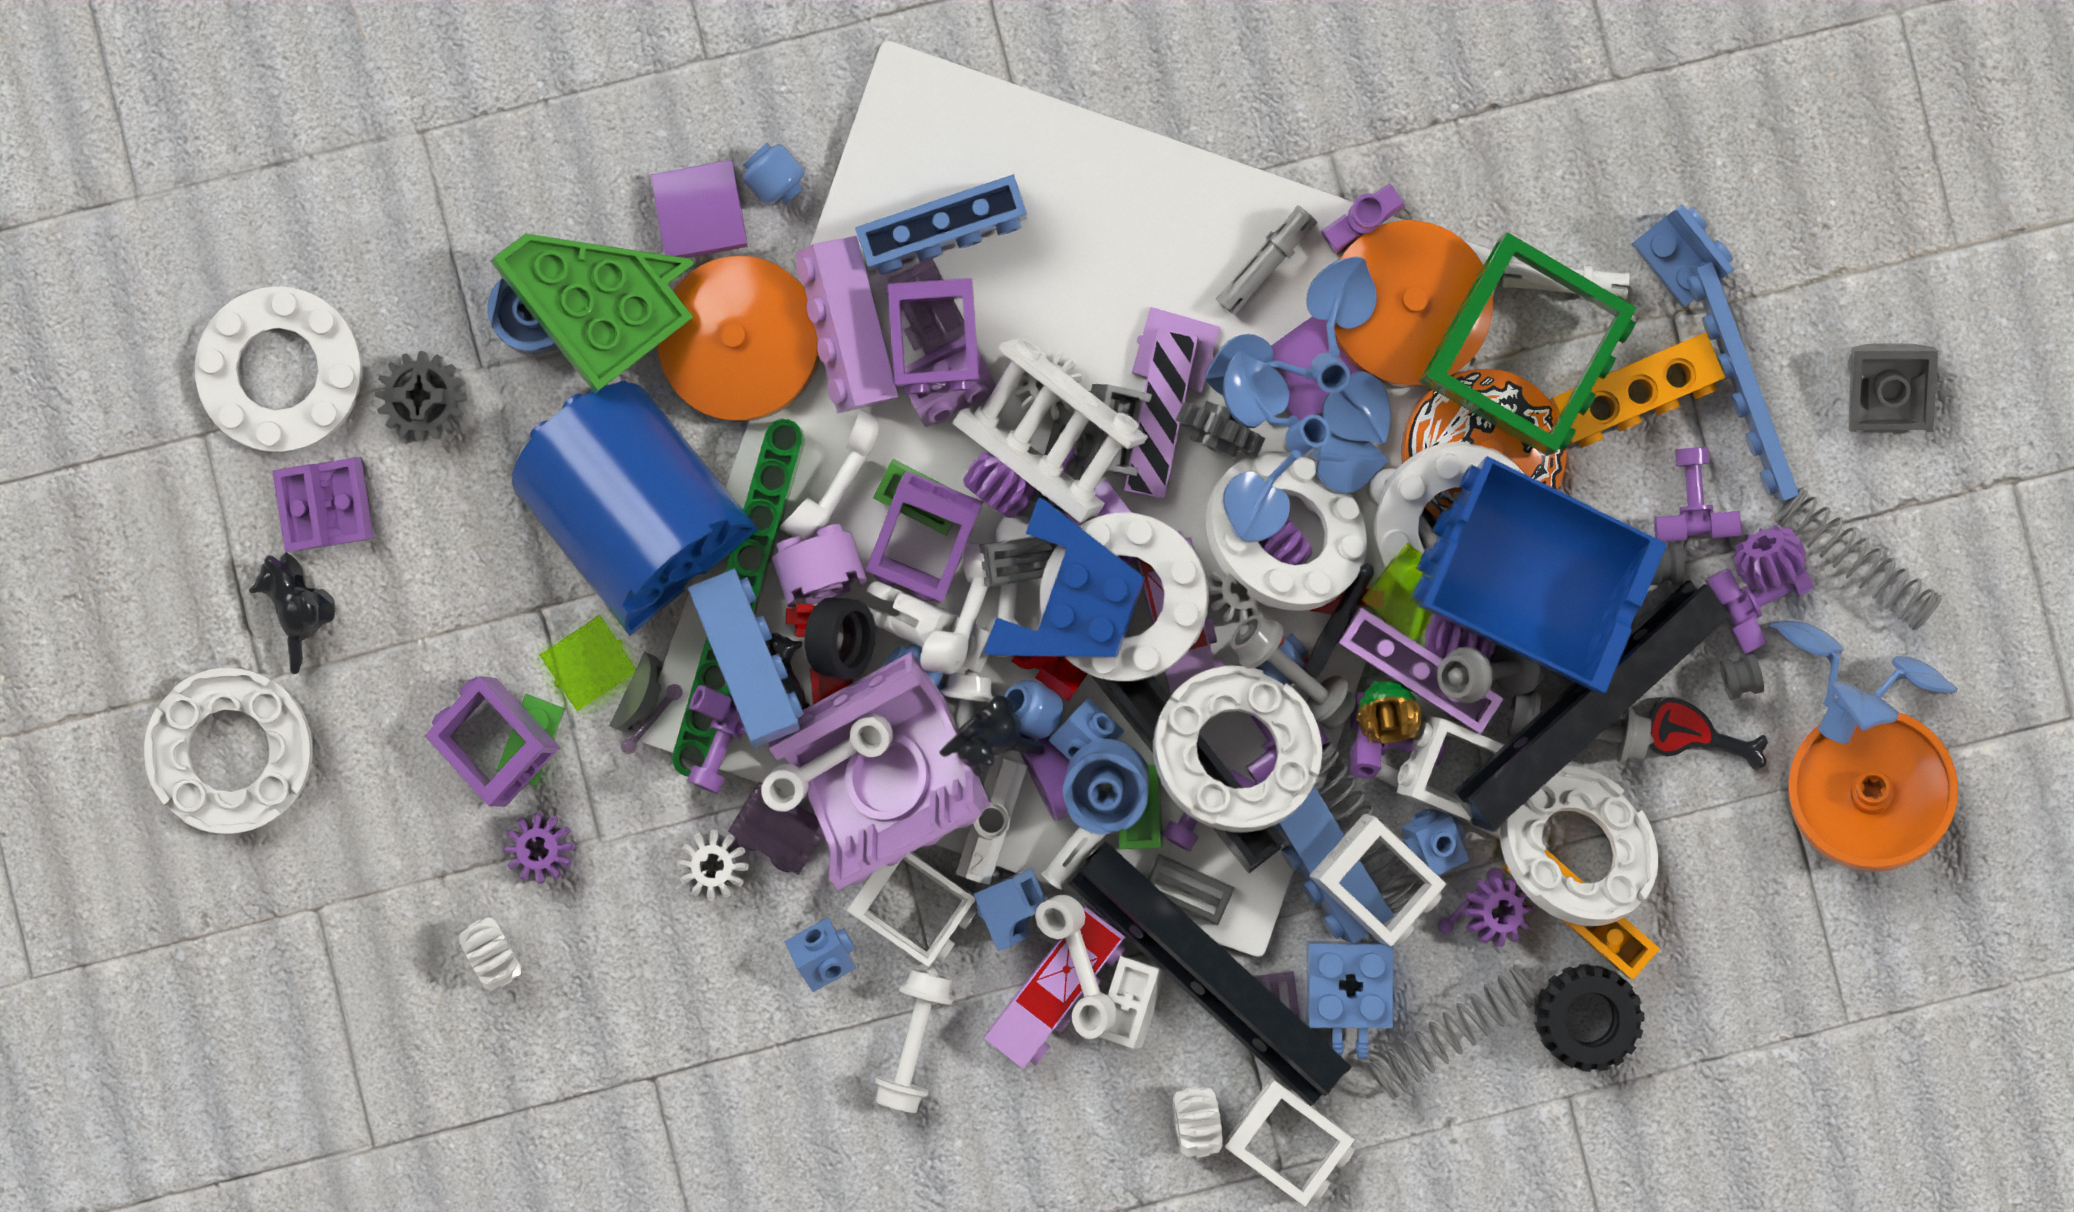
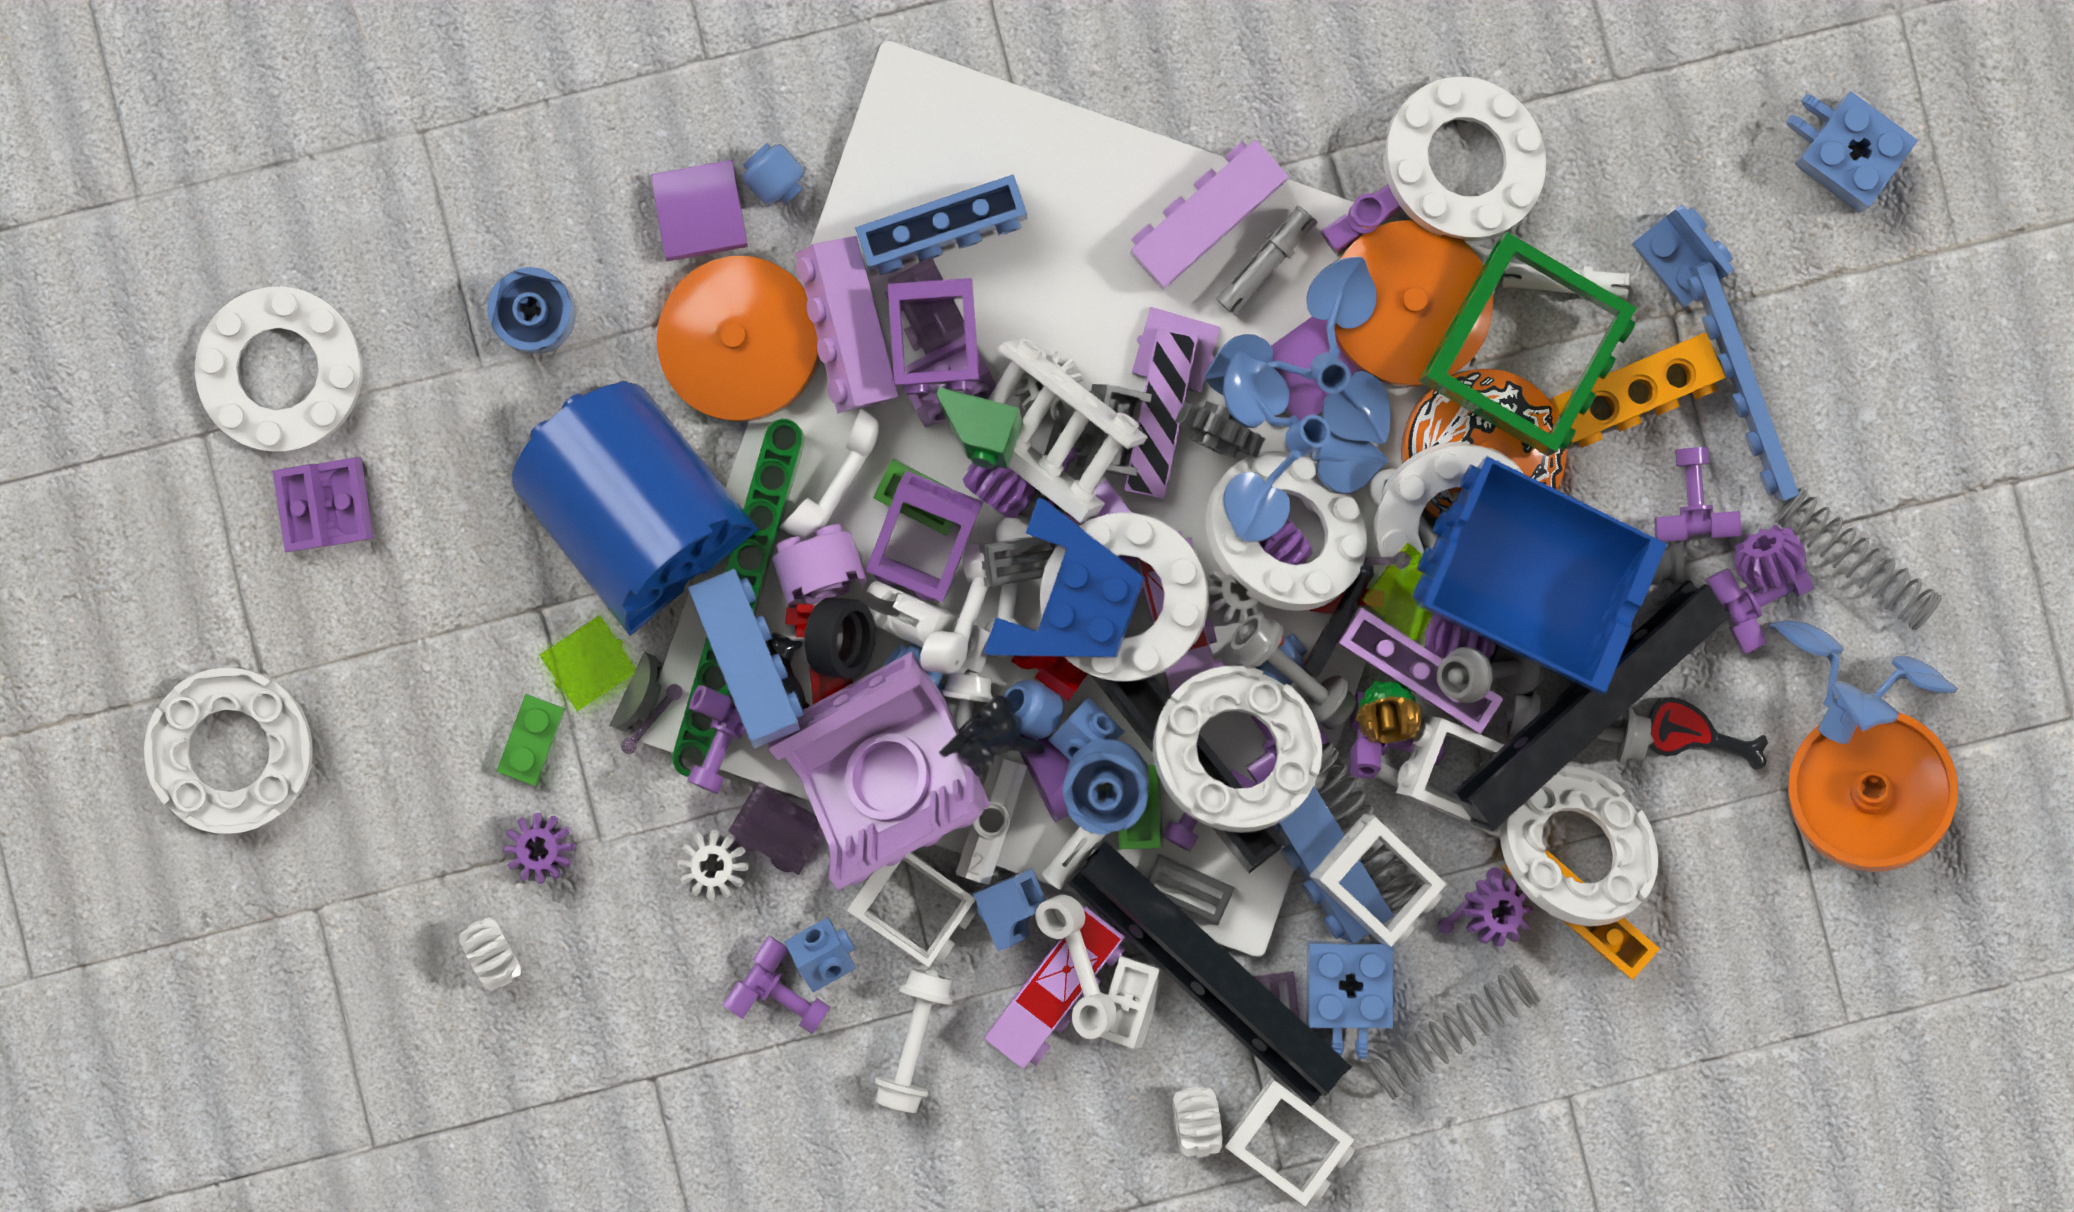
(297, 607): black animal -> none
(421, 376): dark grey gear -> none
(520, 768): medium lavender window -> none
(596, 300): bright green wing -> none
(763, 982): none -> medium lavender bar
(868, 736): white piece -> none
(982, 427): none -> slope
(1208, 214): none -> lavender brick
(1400, 560): none -> hinge
(1425, 197): none -> white plate
(1436, 840): medium blue brick -> none
(1618, 1038): black tyre -> none
(1742, 676): dark grey wheel -> none
(1828, 156): none -> medium blue hinge
(1892, 387): flat silver slope -> none

